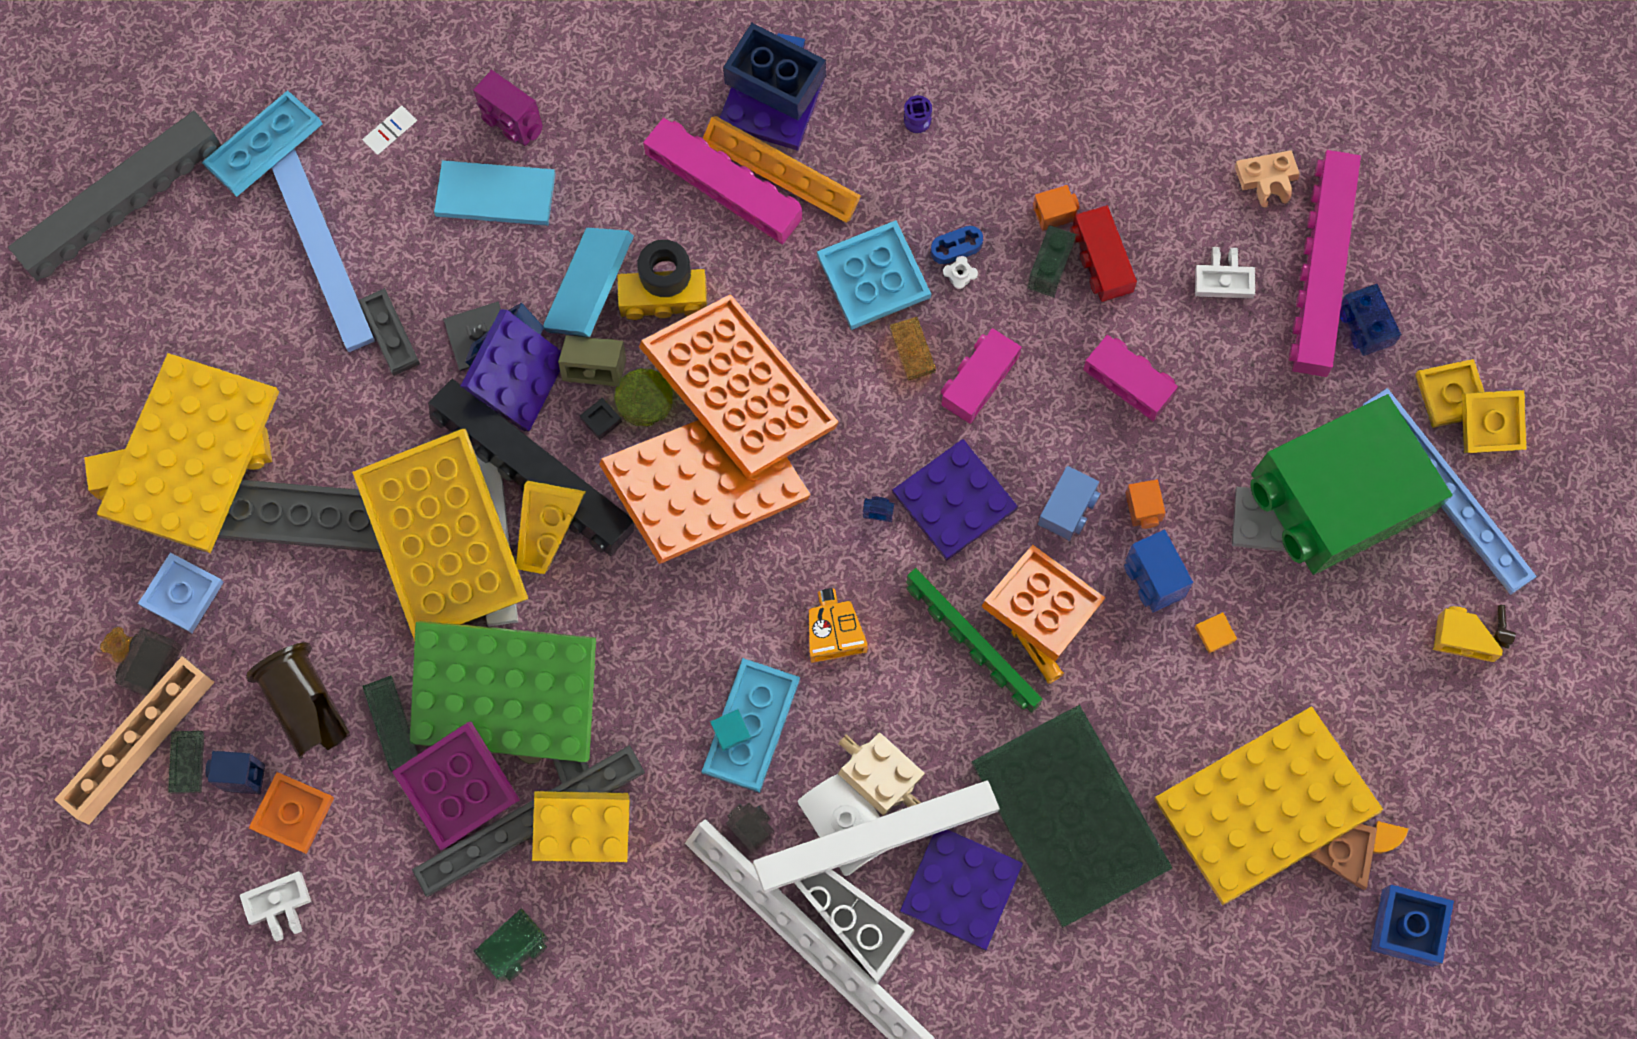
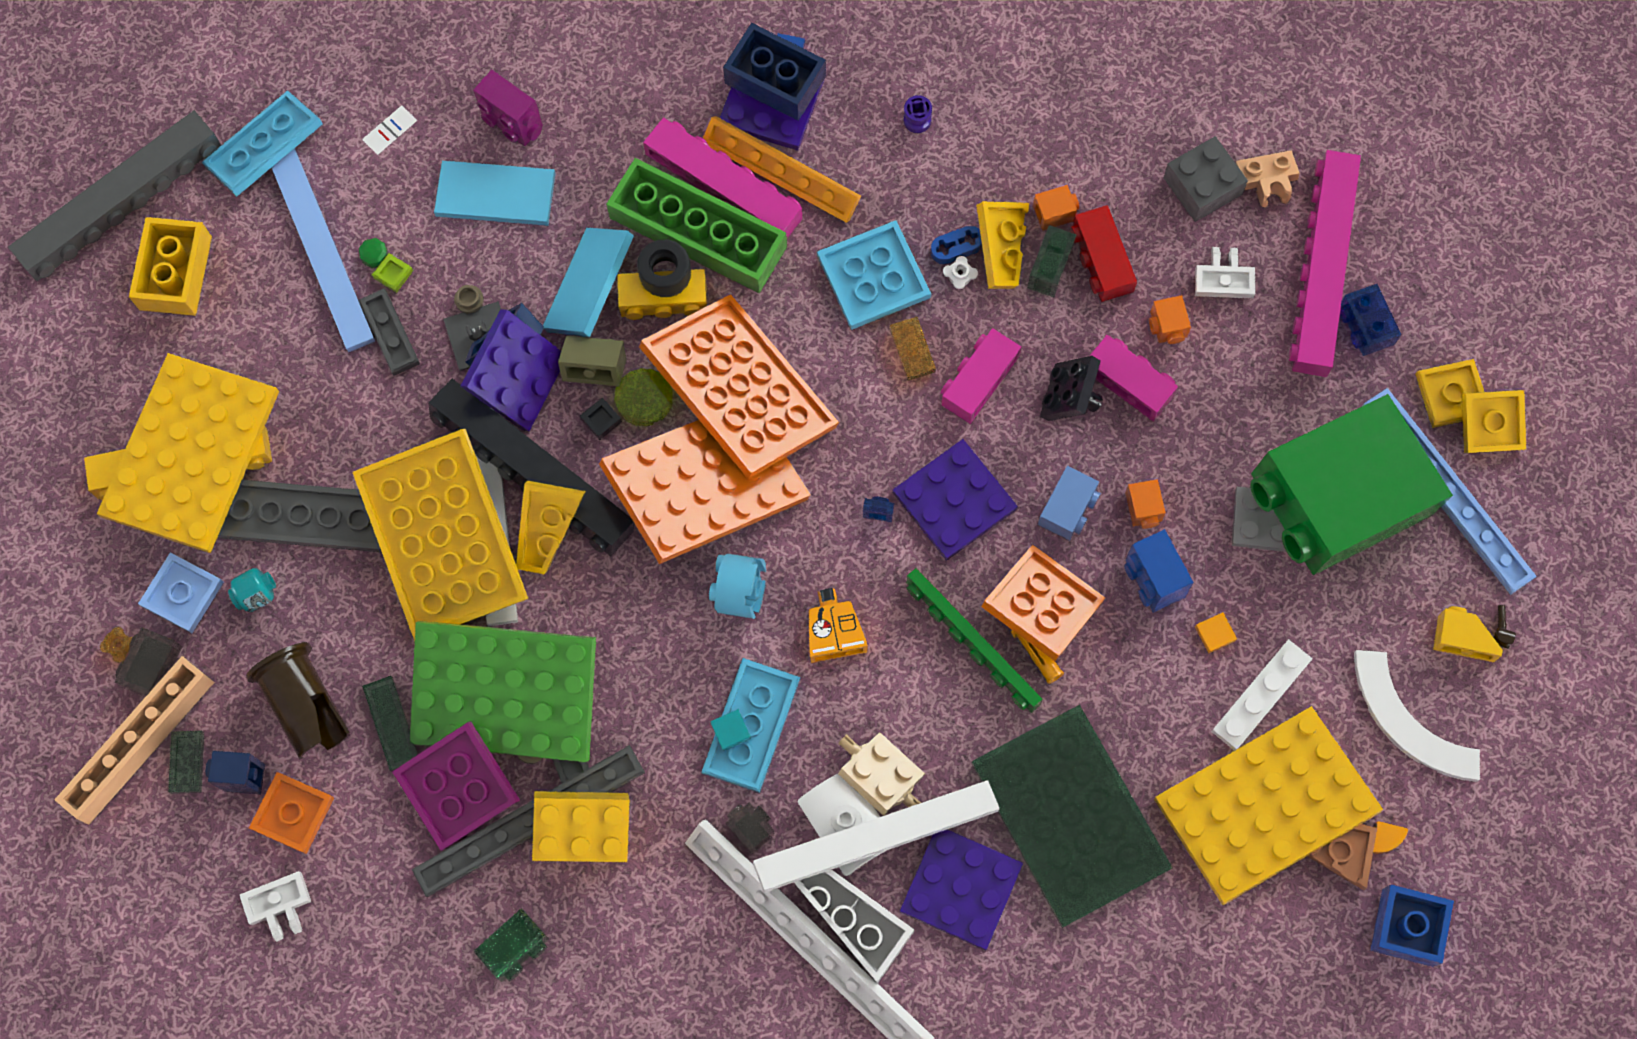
(170, 266): none -> yellow brick
(252, 590): none -> teal head
(372, 252): none -> green tile
(392, 272): none -> lime tile
(468, 299): none -> dark tan plate
(702, 224): none -> bright green brick
(738, 585): none -> medium azure brick
(1001, 238): none -> yellow wing
(1071, 389): none -> black plate
(1169, 320): none -> orange brick
(1205, 179): none -> dark grey brick
(1261, 695): none -> white plate
(1403, 729): none -> white tile

